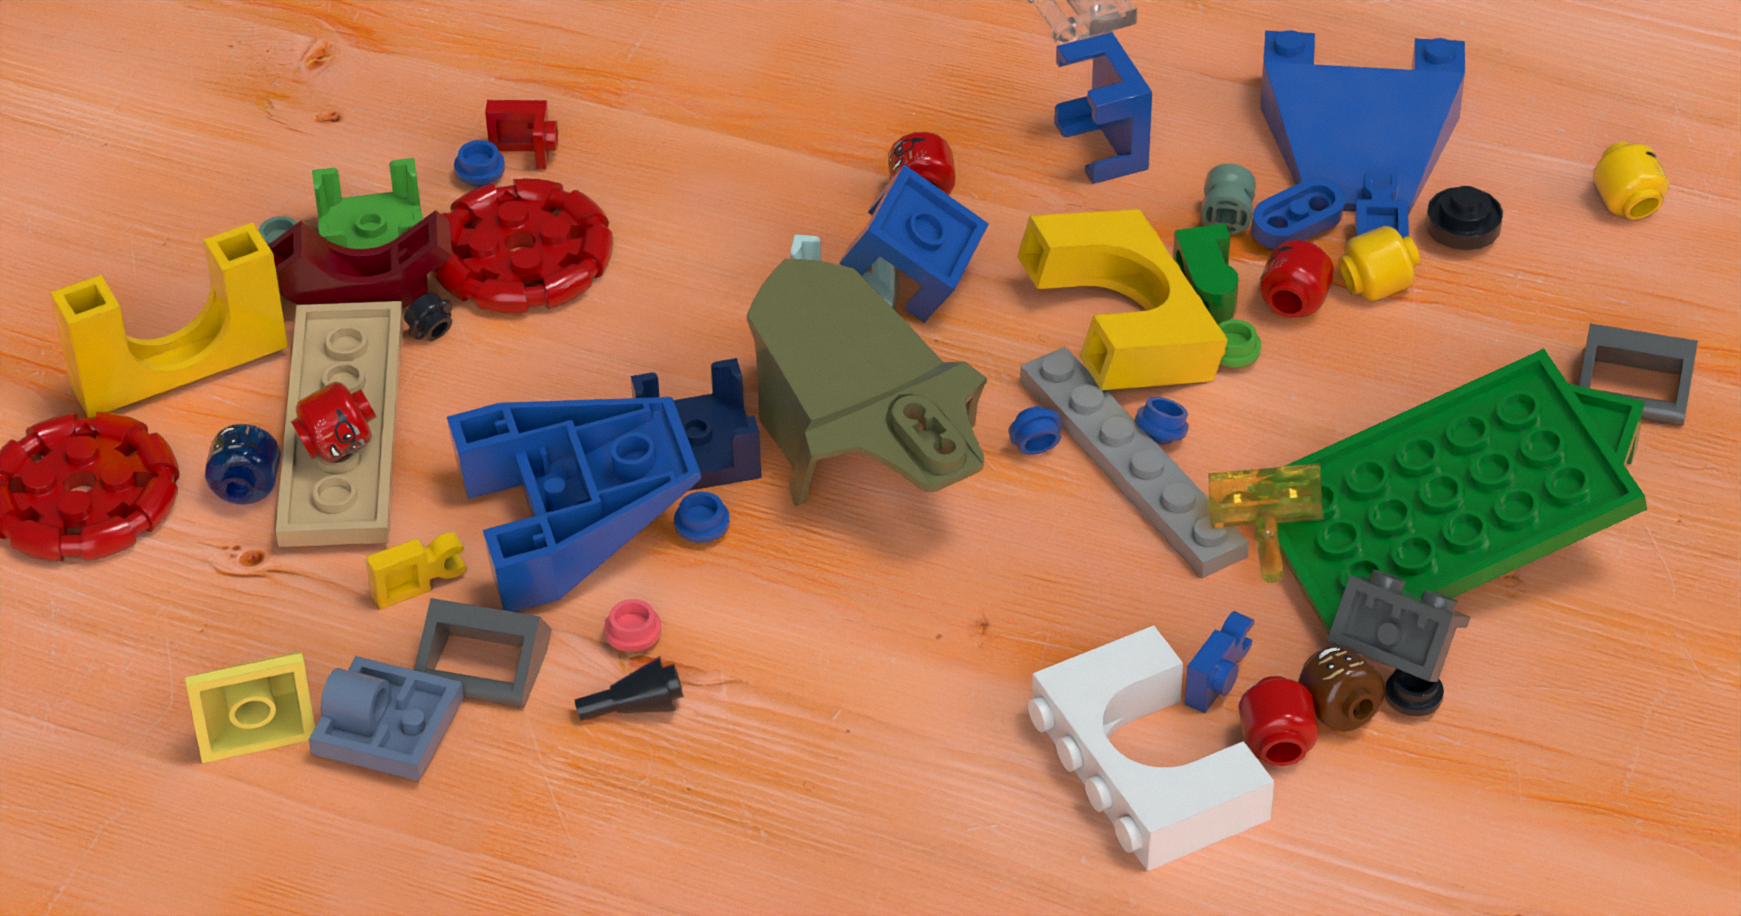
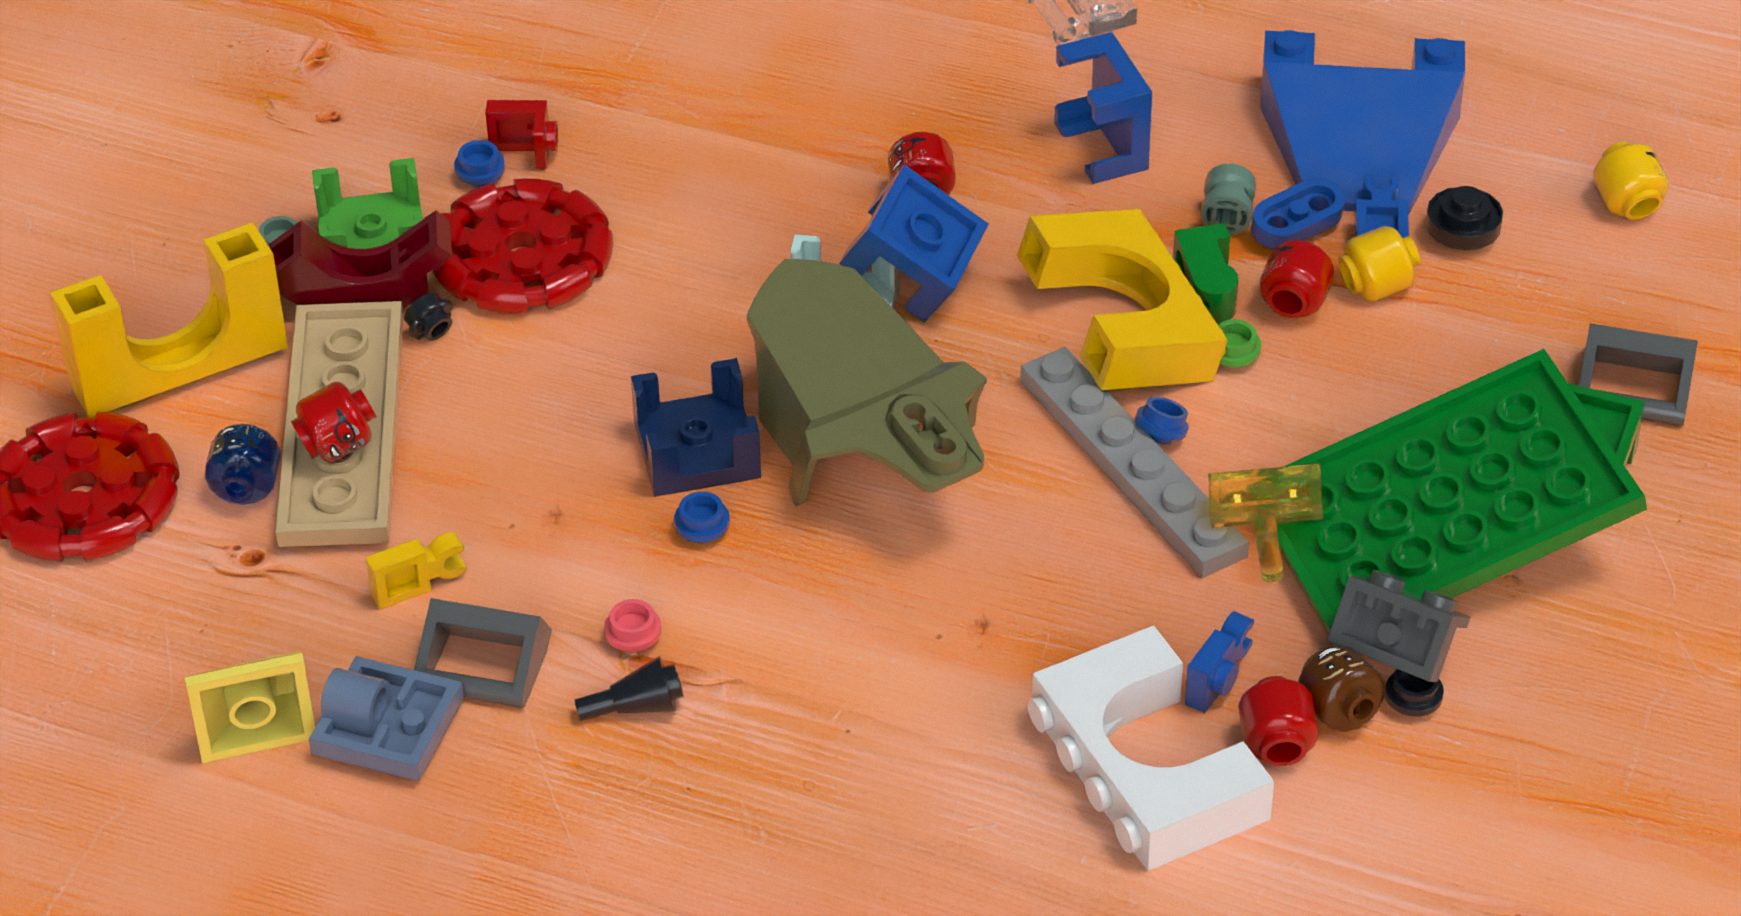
(589, 478): blue wedge -> none
(1036, 430): blue plate -> none

